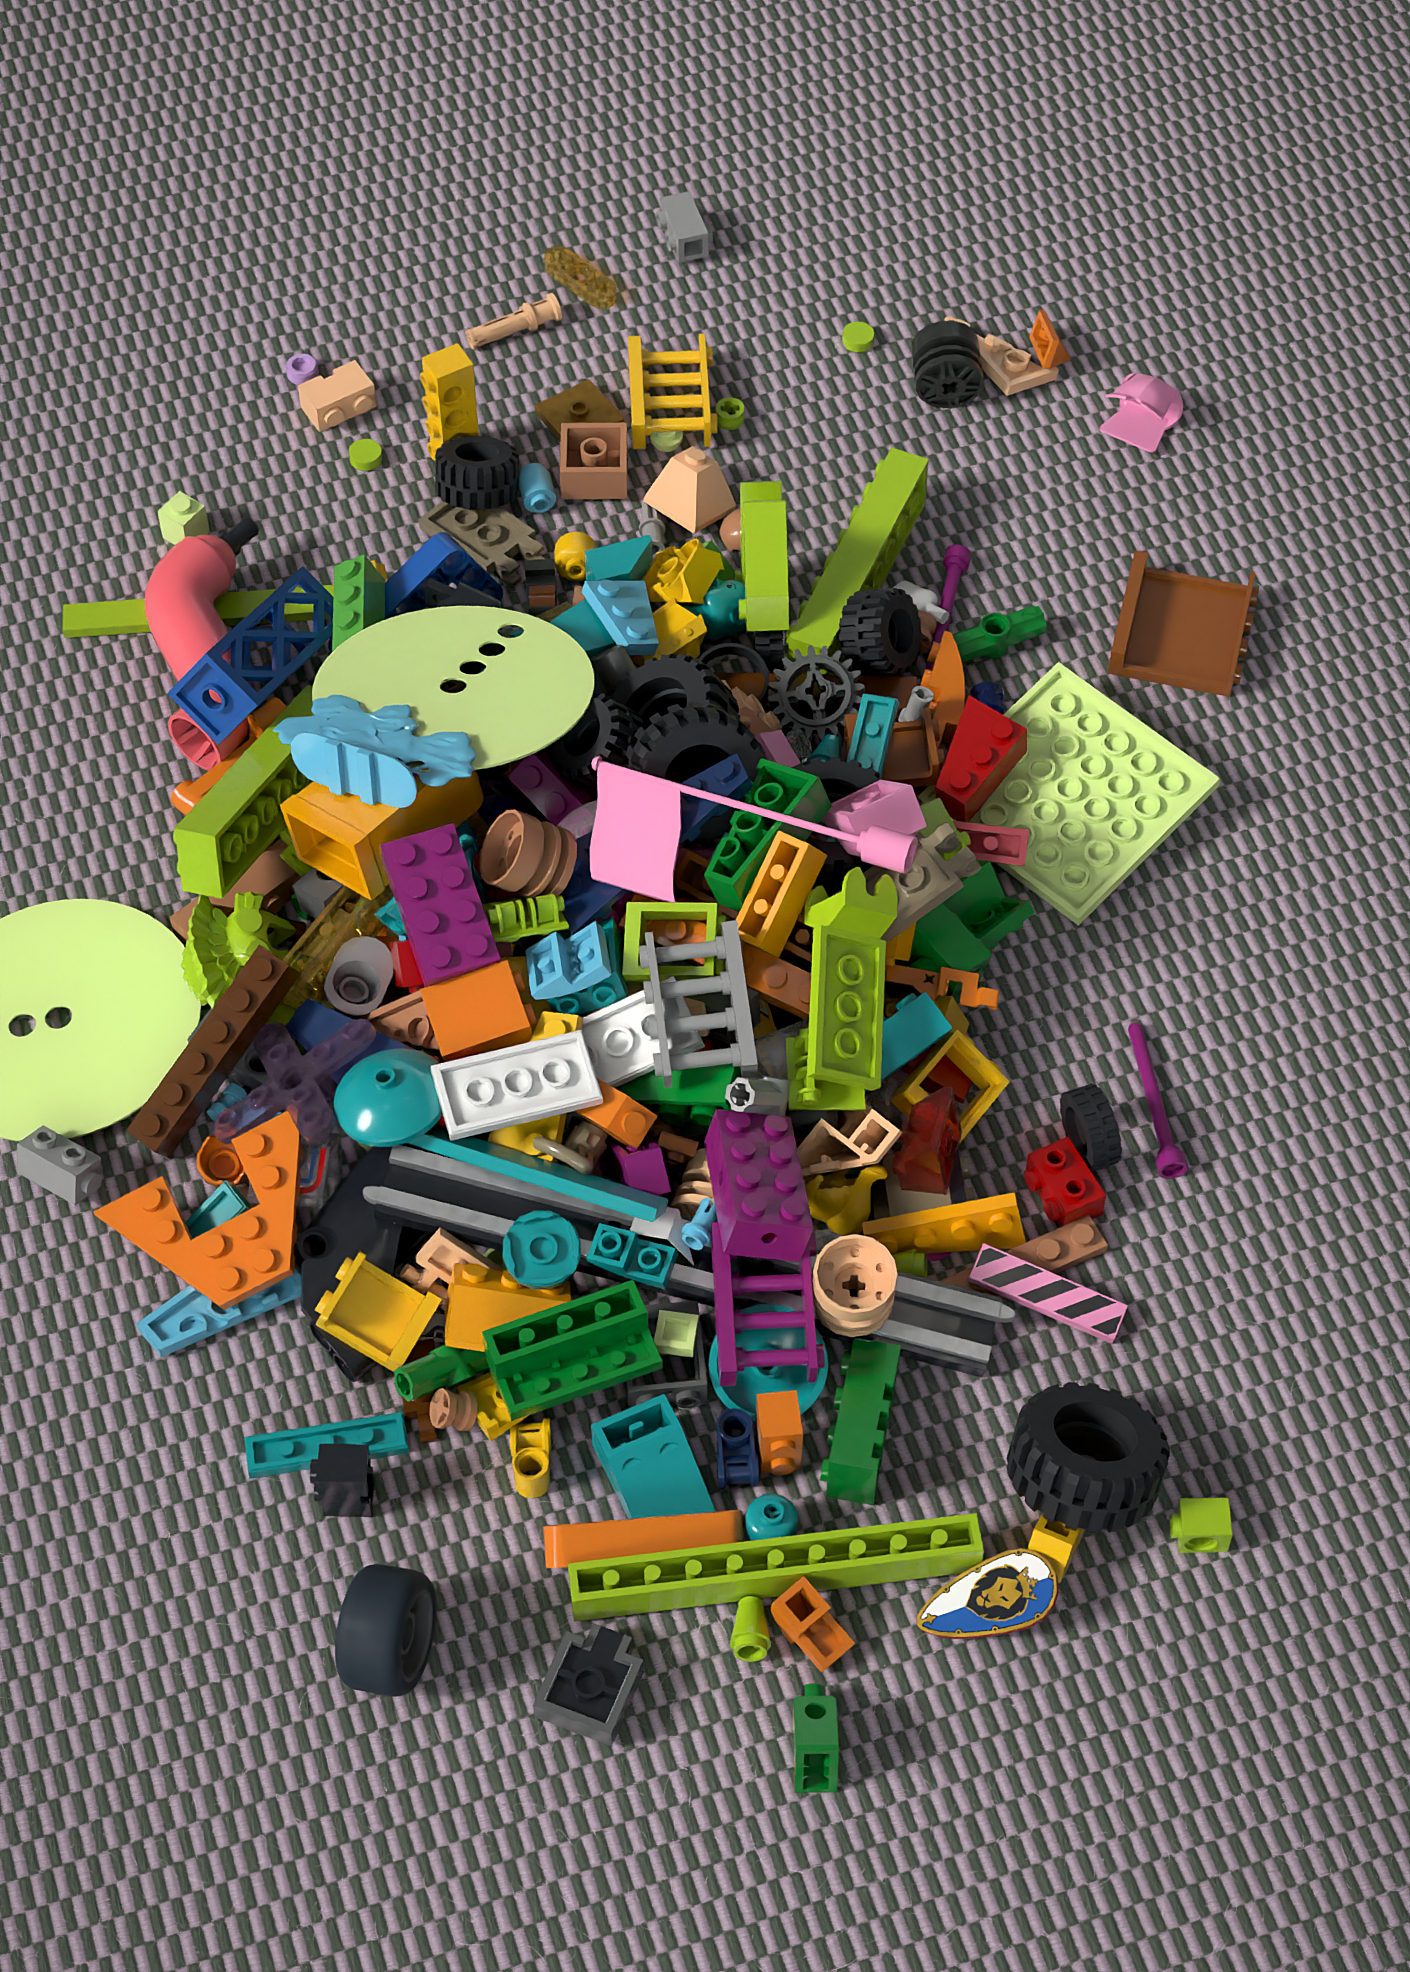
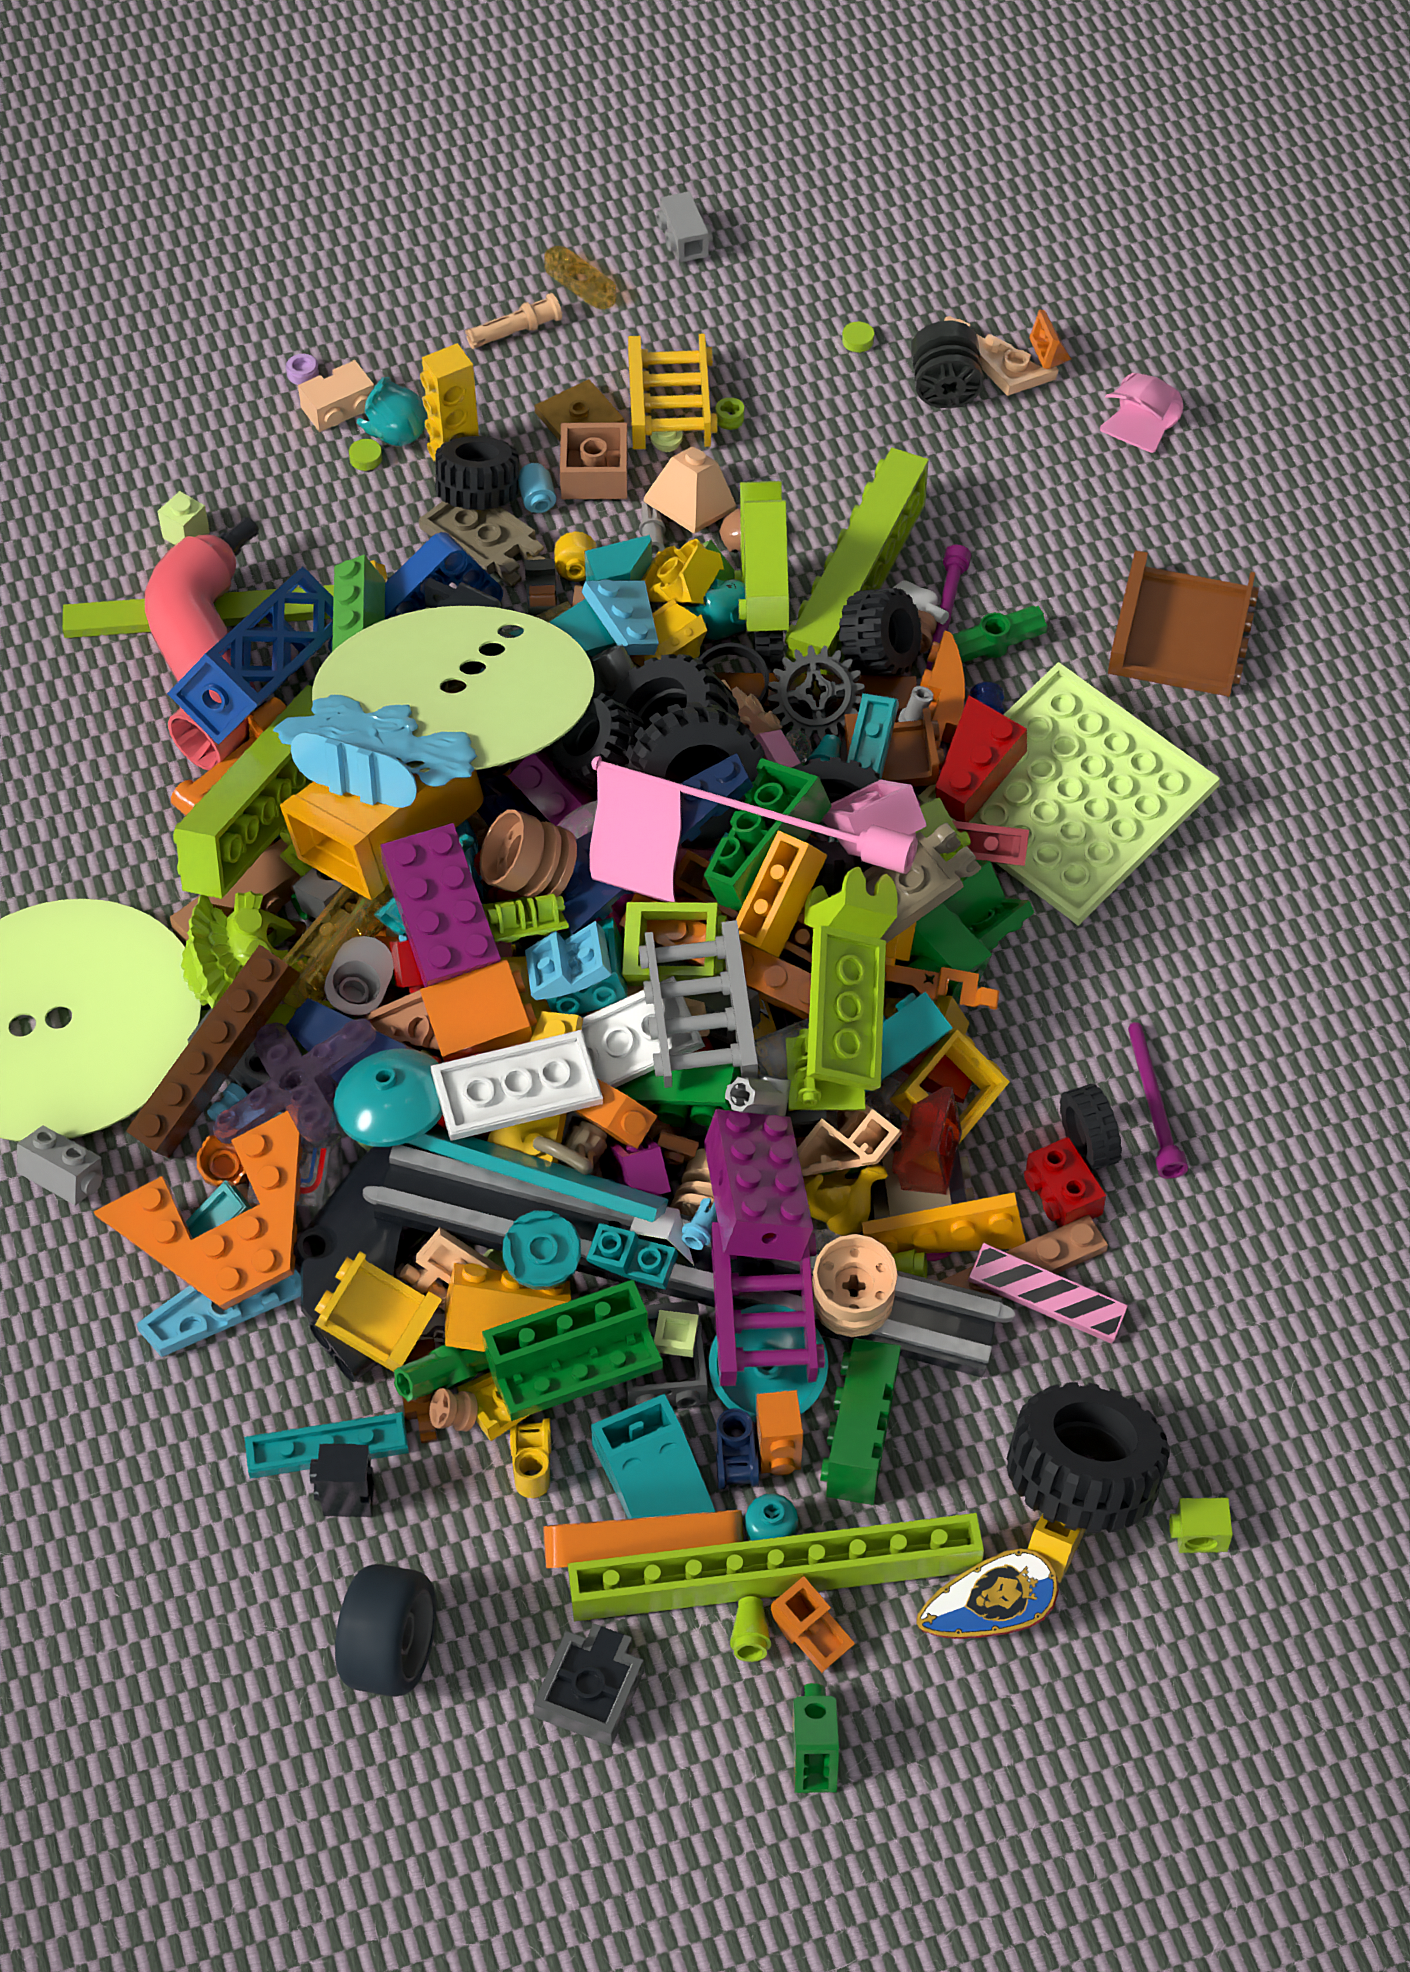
(394, 414): none -> teal hair

